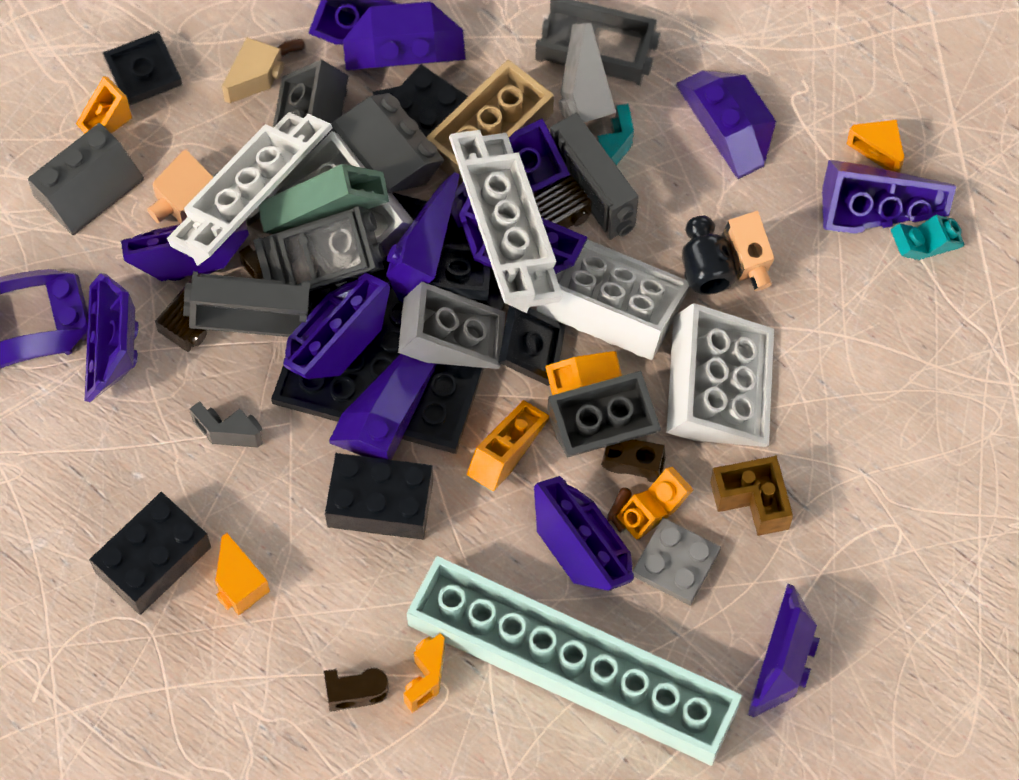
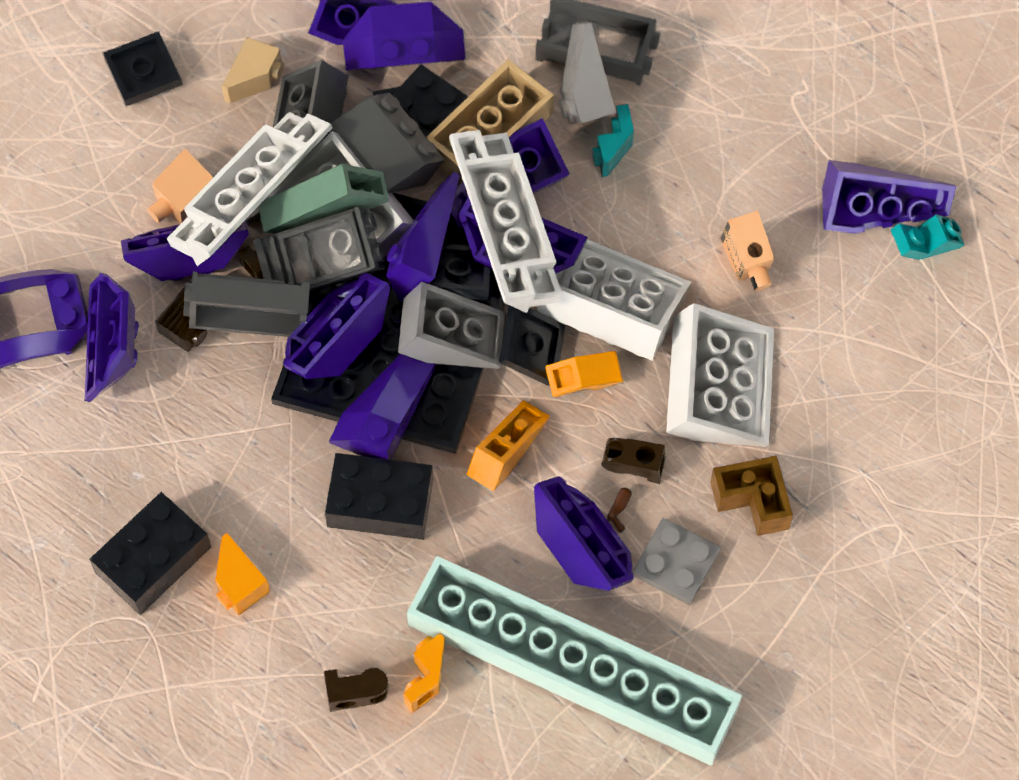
(85, 179): dark grey slope -> none
(106, 106): light orange slope -> none
(233, 431): dark grey slope -> none
(291, 46): reddish brown piece -> none
(564, 203): dark brown brick -> none
(602, 414): dark grey slope -> none
(611, 194): dark grey door -> none
(660, 501): light orange slope -> none
(707, 258): black piece -> none
(731, 117): dark purple wedge -> none
(786, 655): dark purple wedge -> none
(879, 143): light orange slope -> none

